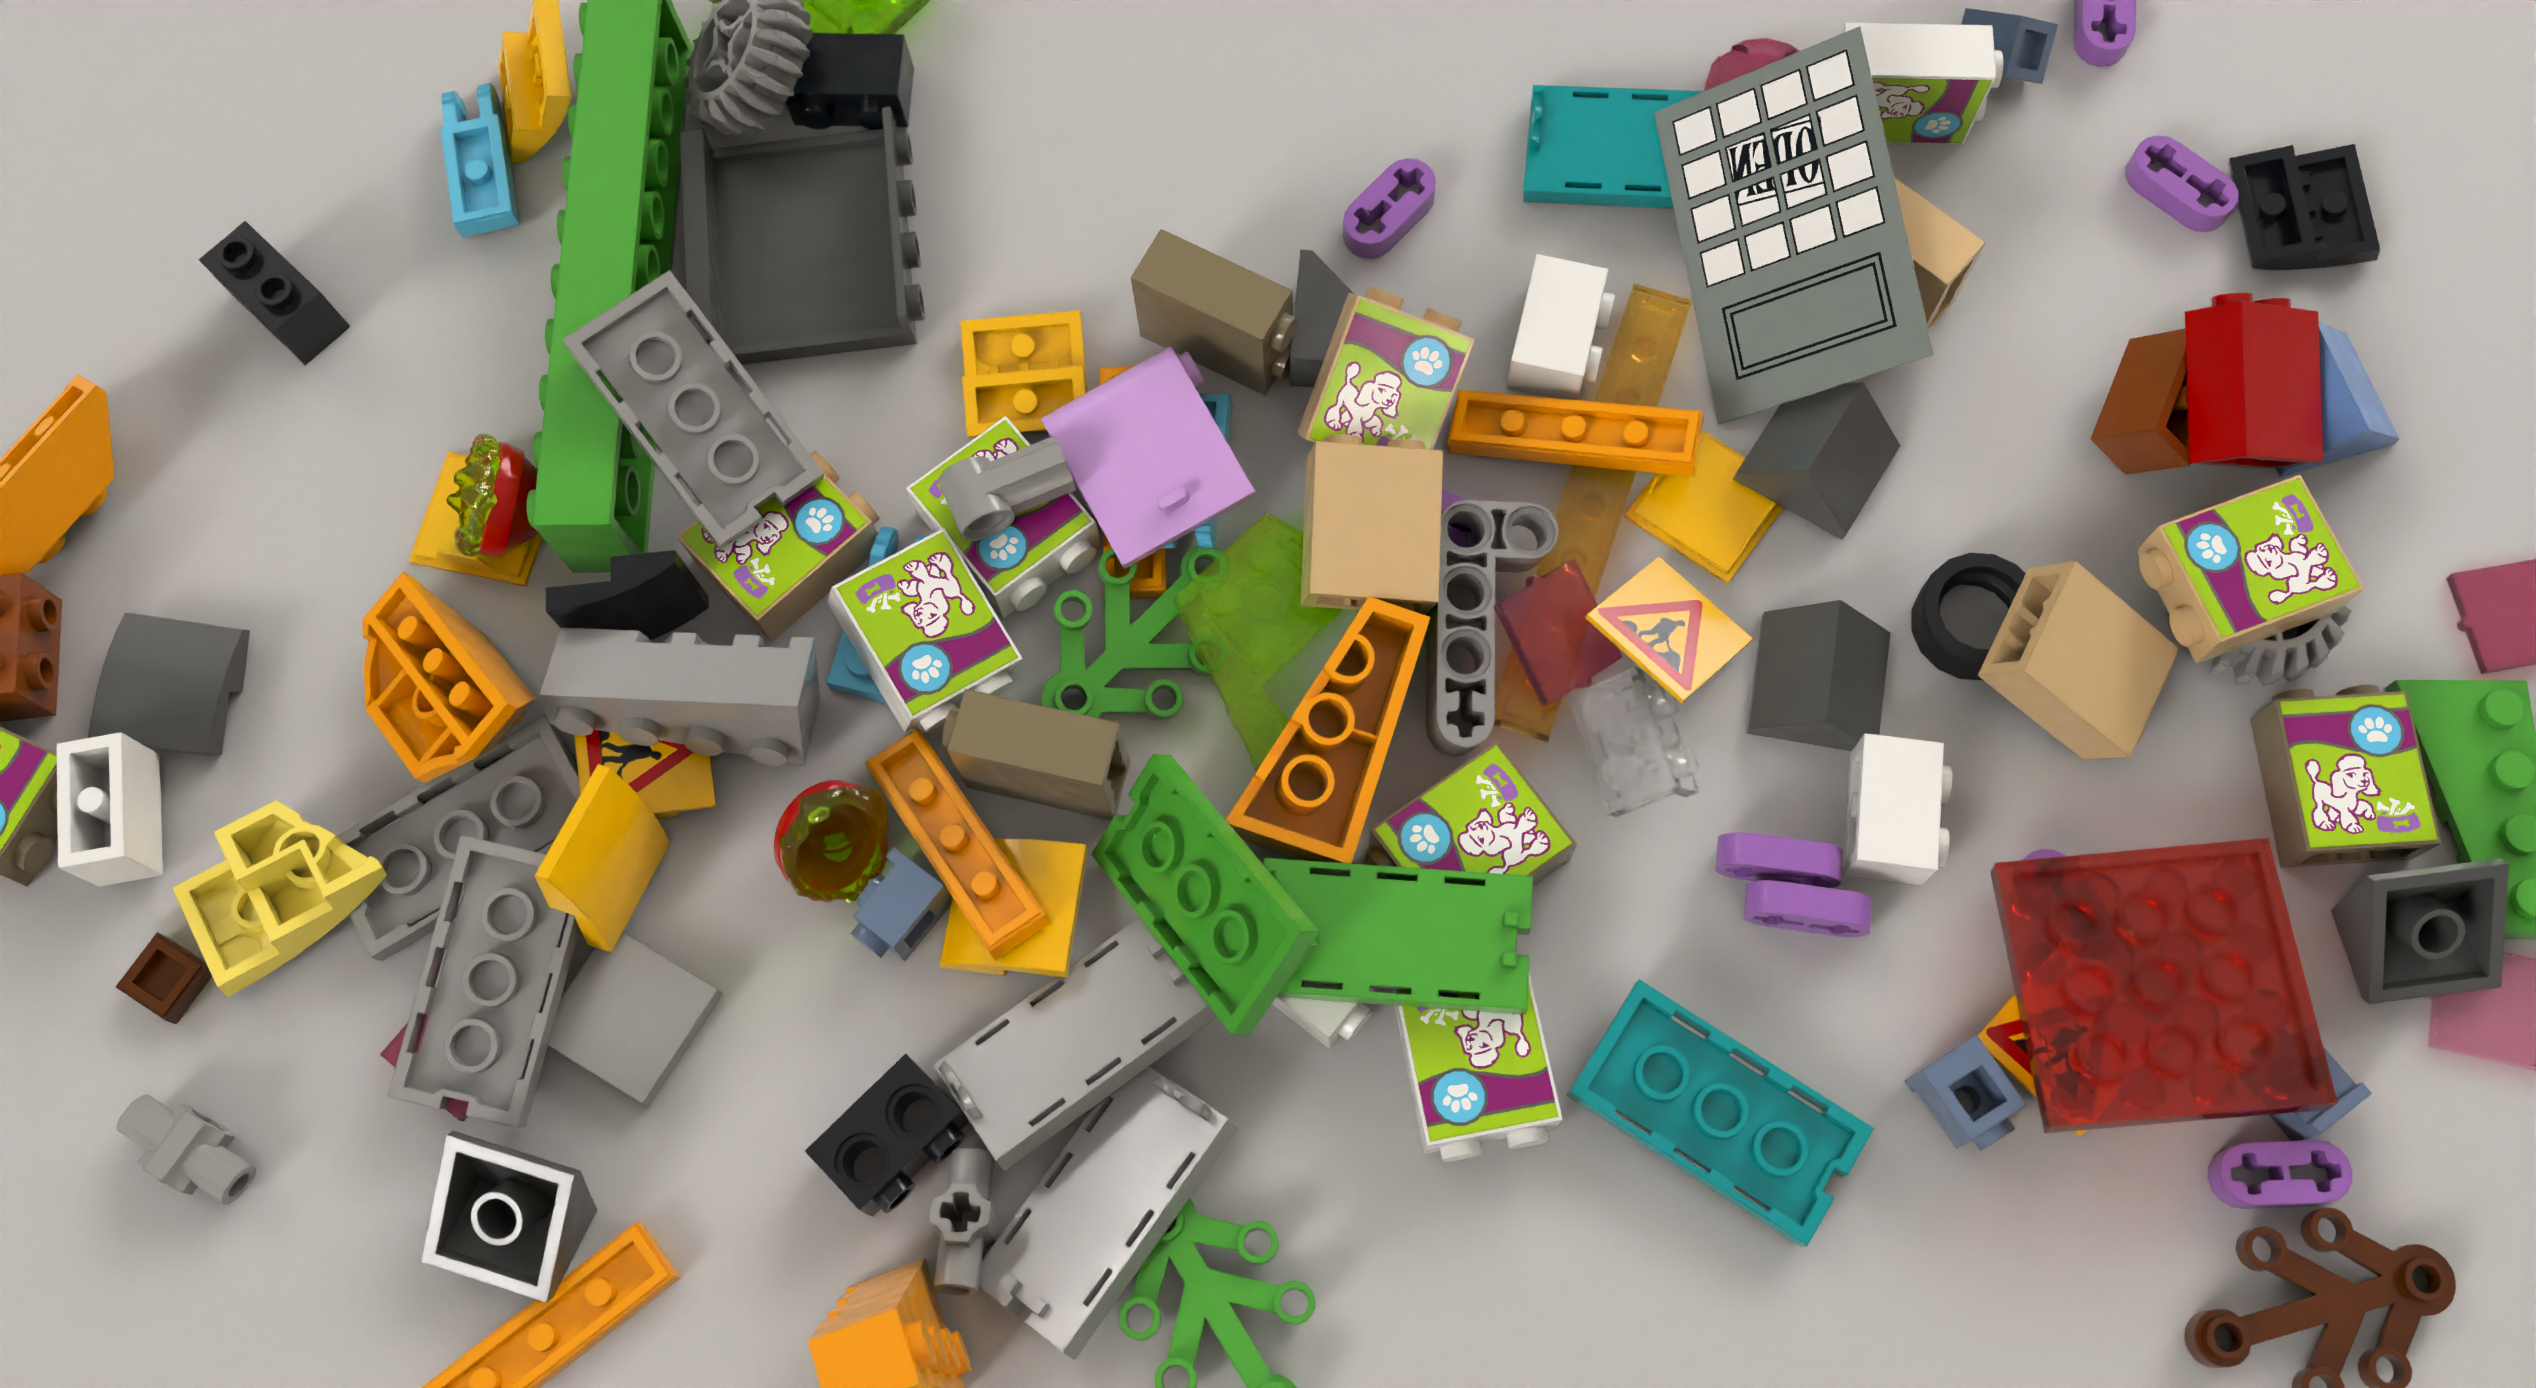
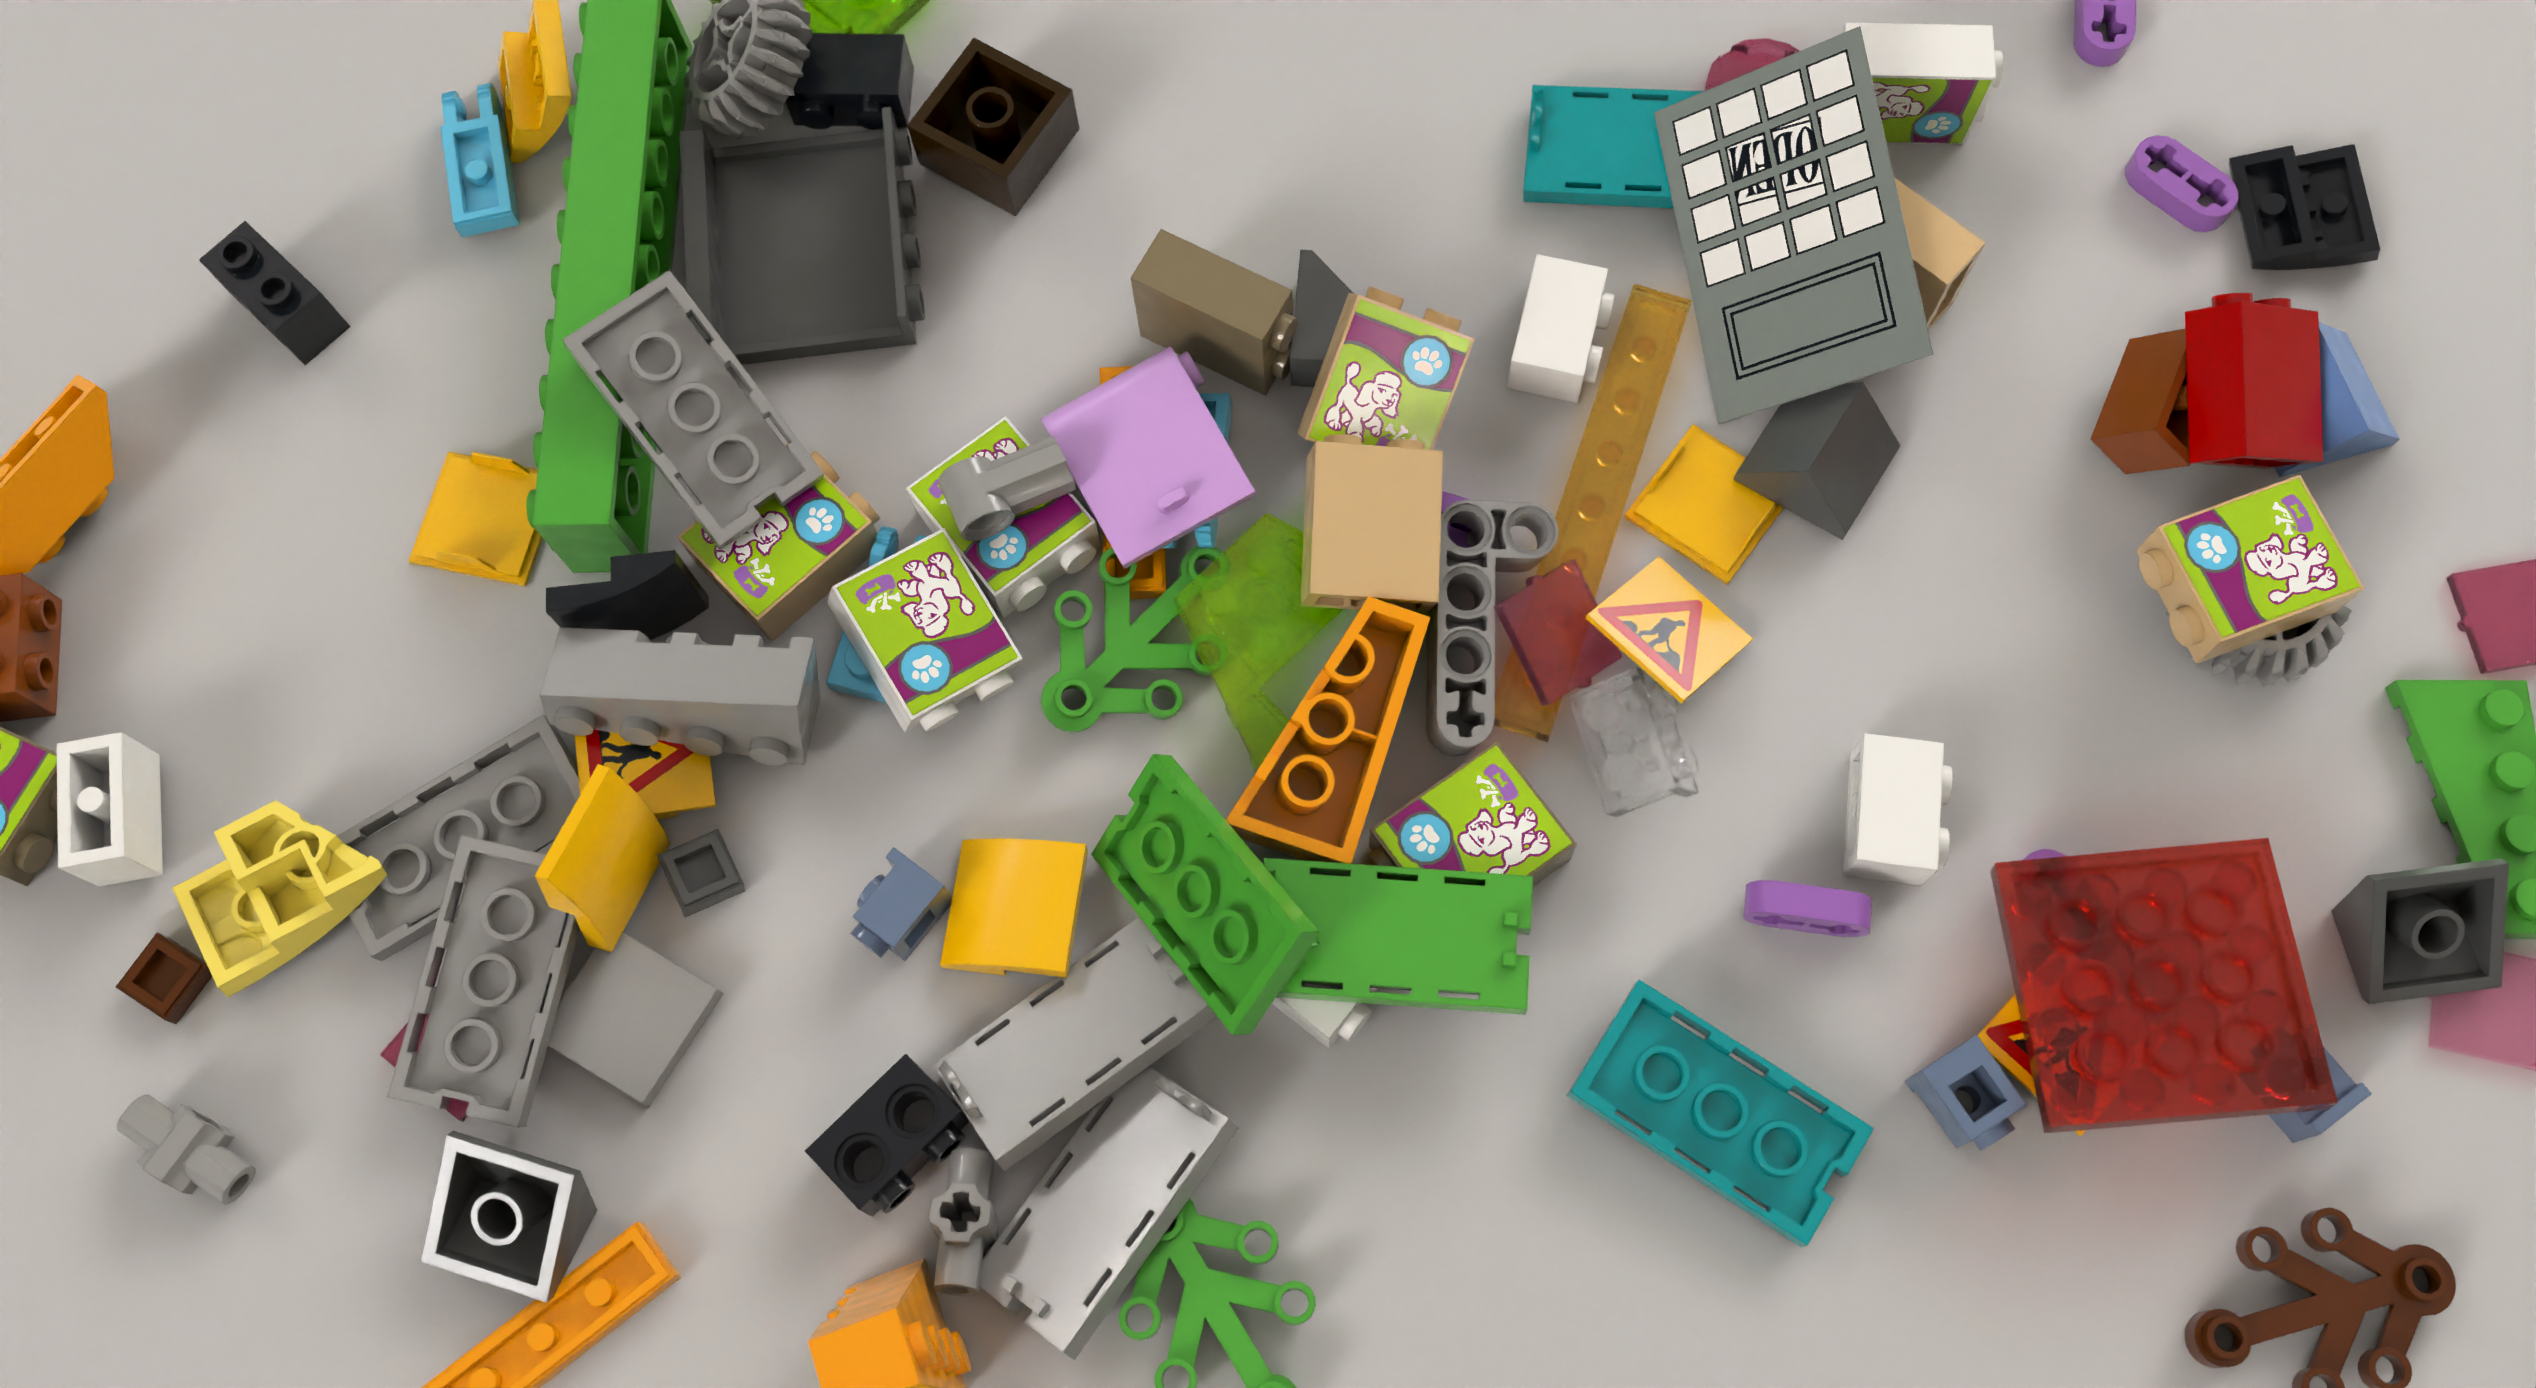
(170, 683): dark grey slope -> none
(436, 682): light orange wedge -> none
(493, 498): hair -> none
(701, 873): none -> dark grey tile
(832, 840): clear neon green hair -> none
(957, 844): light orange tile -> none
(994, 126): none -> dark brown brick
(1021, 368): yellow slope -> none
(1037, 753): dark tan brick -> none
(1381, 200): medium lavender beam -> none
(1478, 1077): brick -> none
(1576, 432): light orange tile -> none
(1778, 859): medium lavender beam -> none
(1819, 675): dark grey slope -> none
(1927, 627): black tyre -> none
(2022, 39): sand blue panel -> none
(2079, 661): tan brick -> none
(2280, 1189): medium lavender beam -> none
(2344, 777): brick -> none

